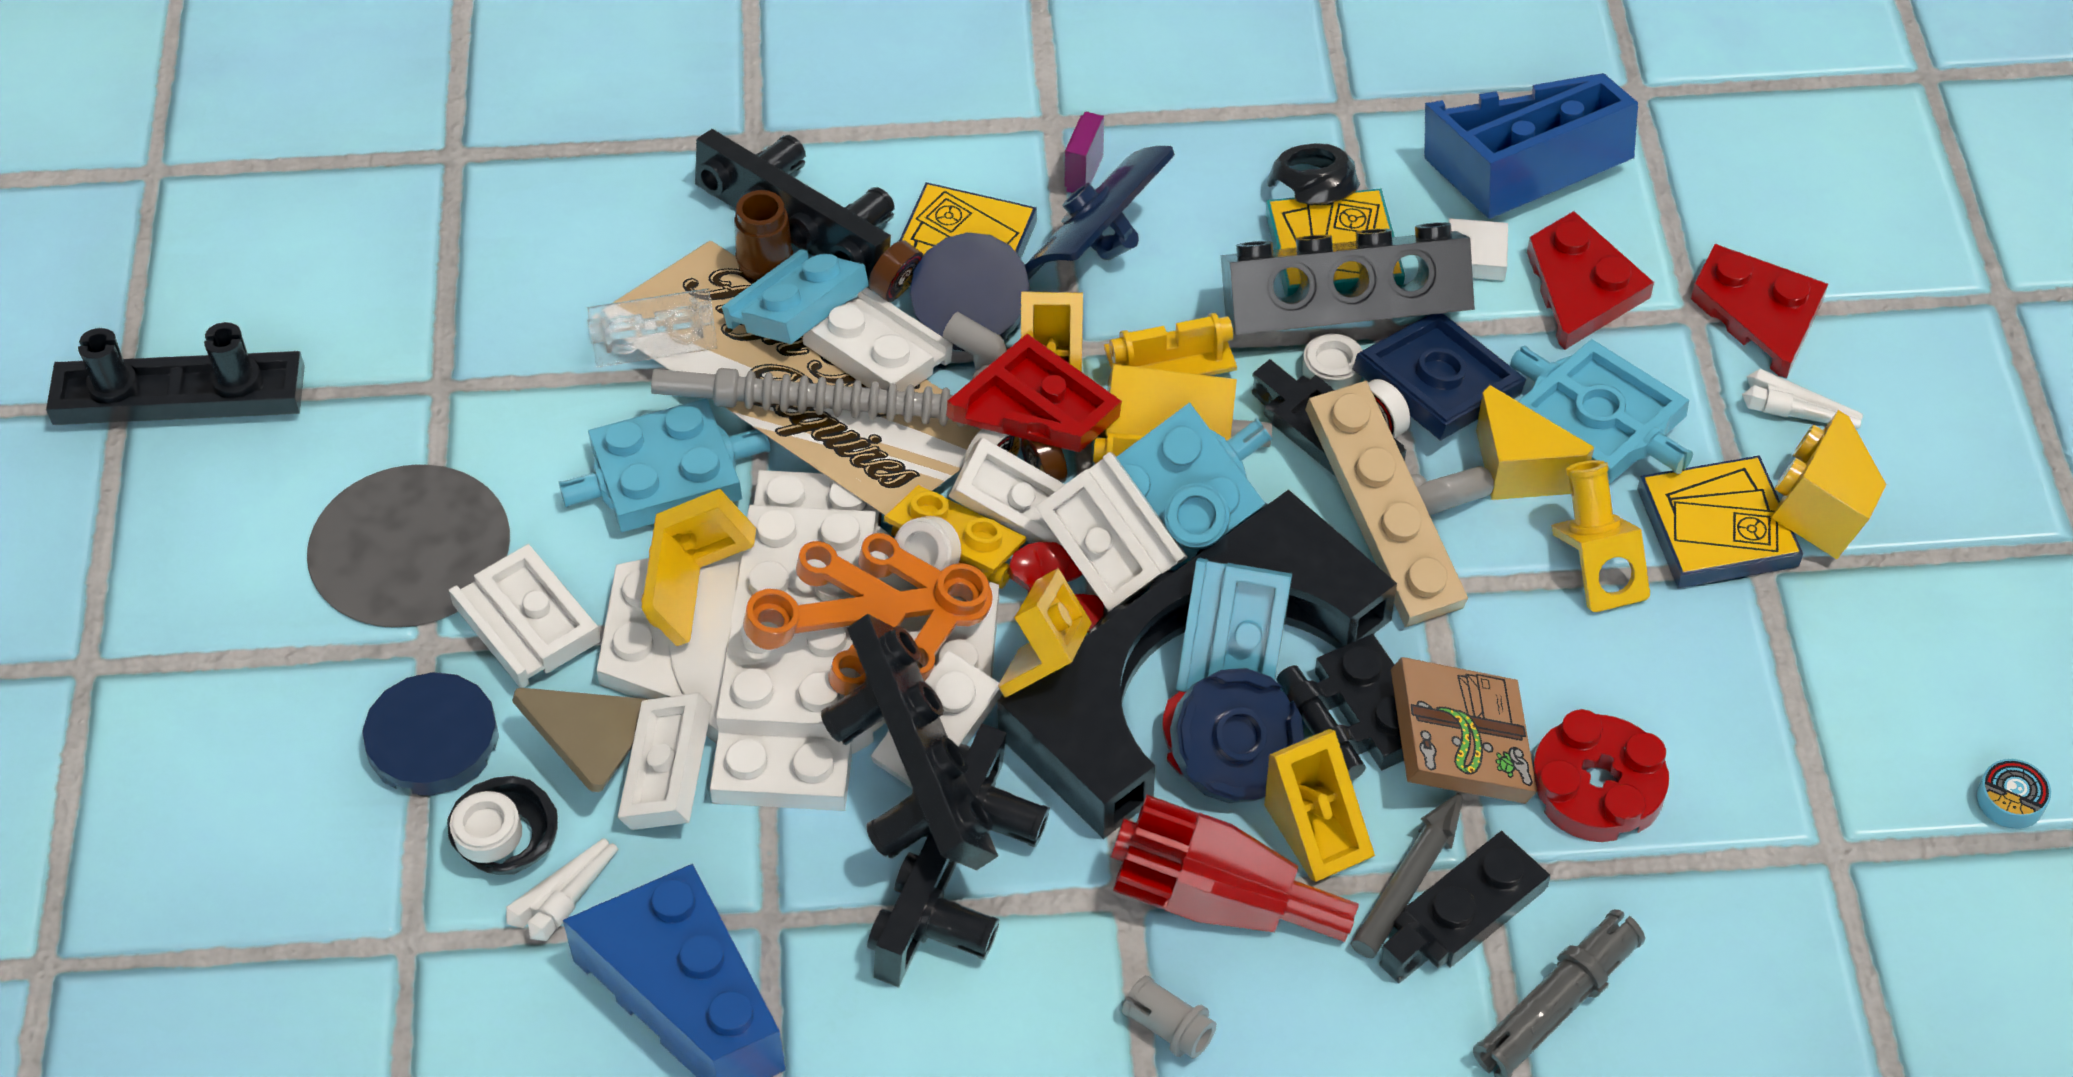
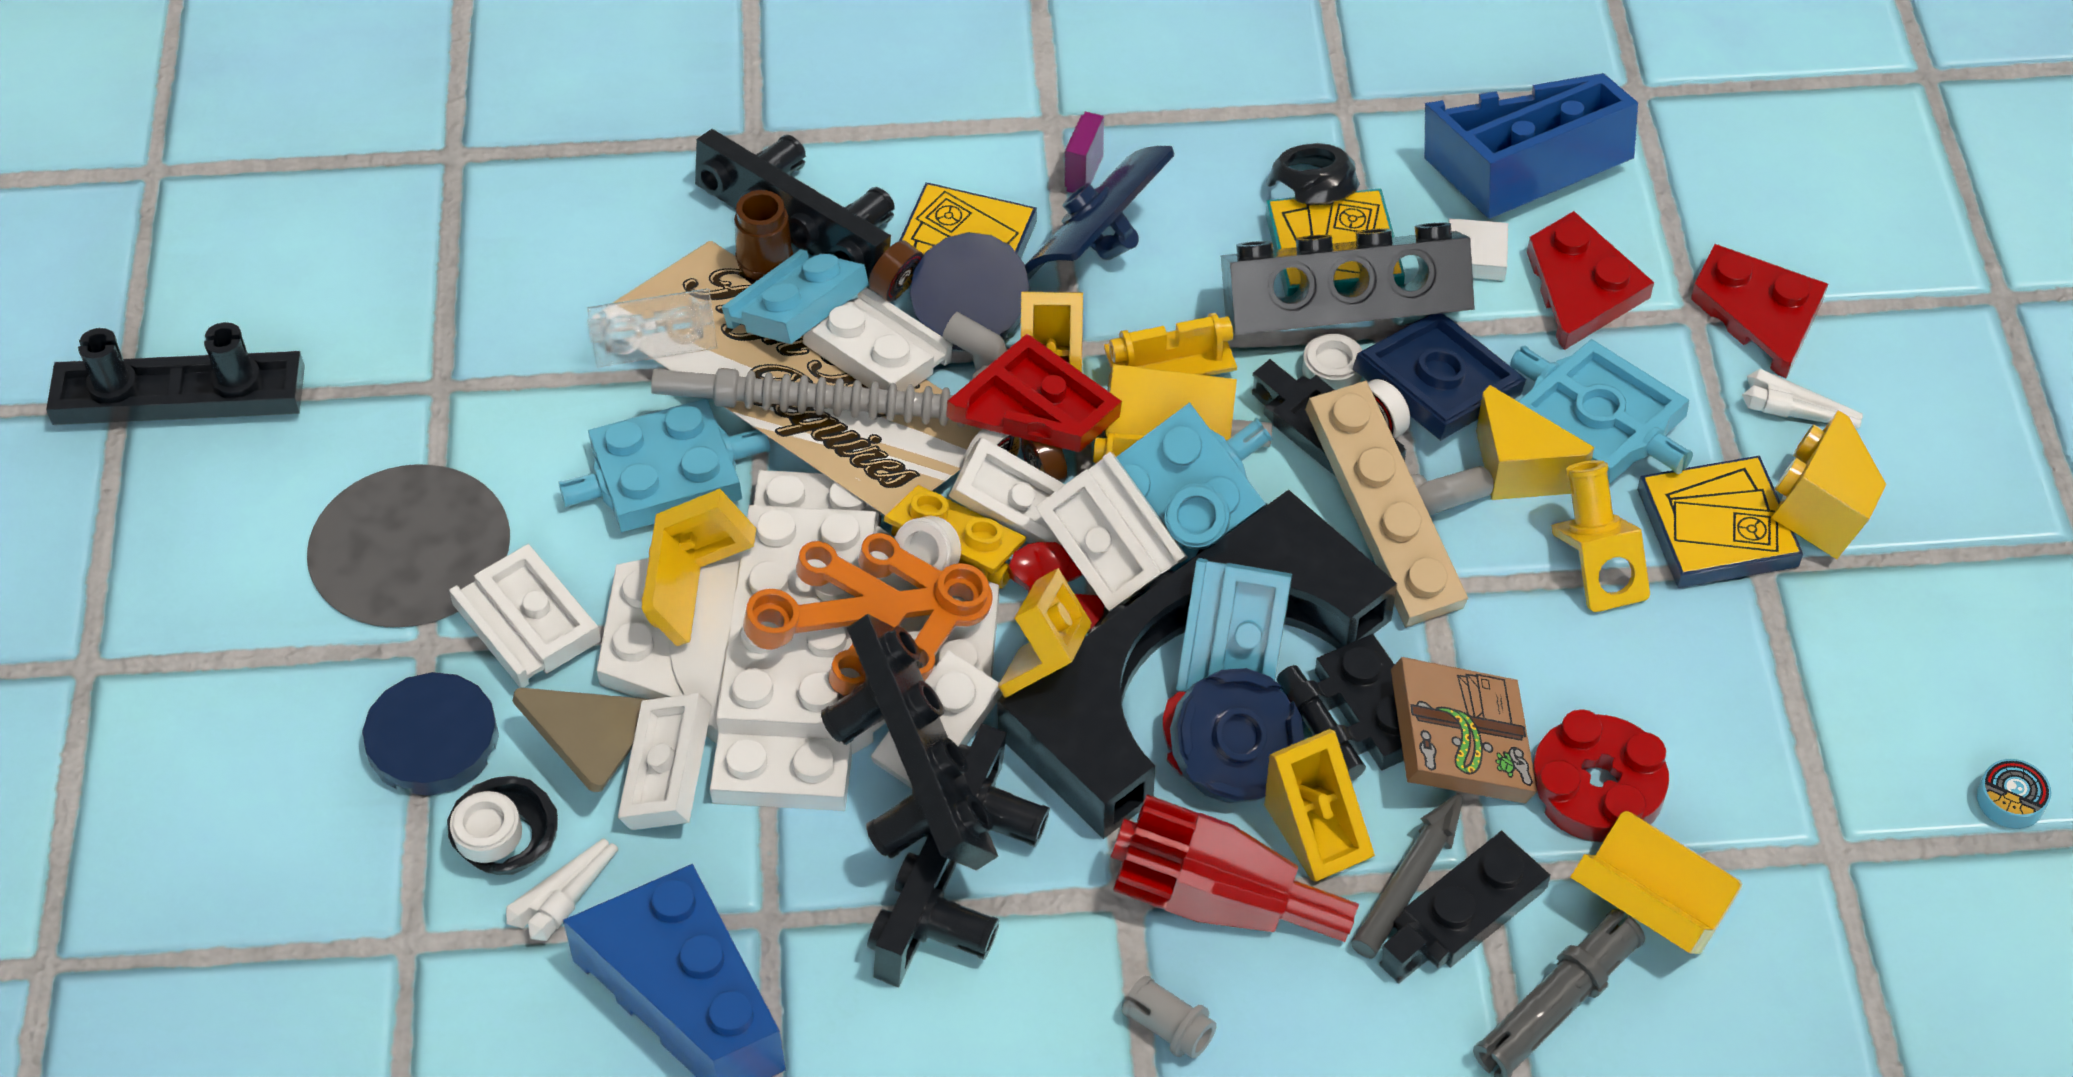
(1659, 882): none -> yellow panel

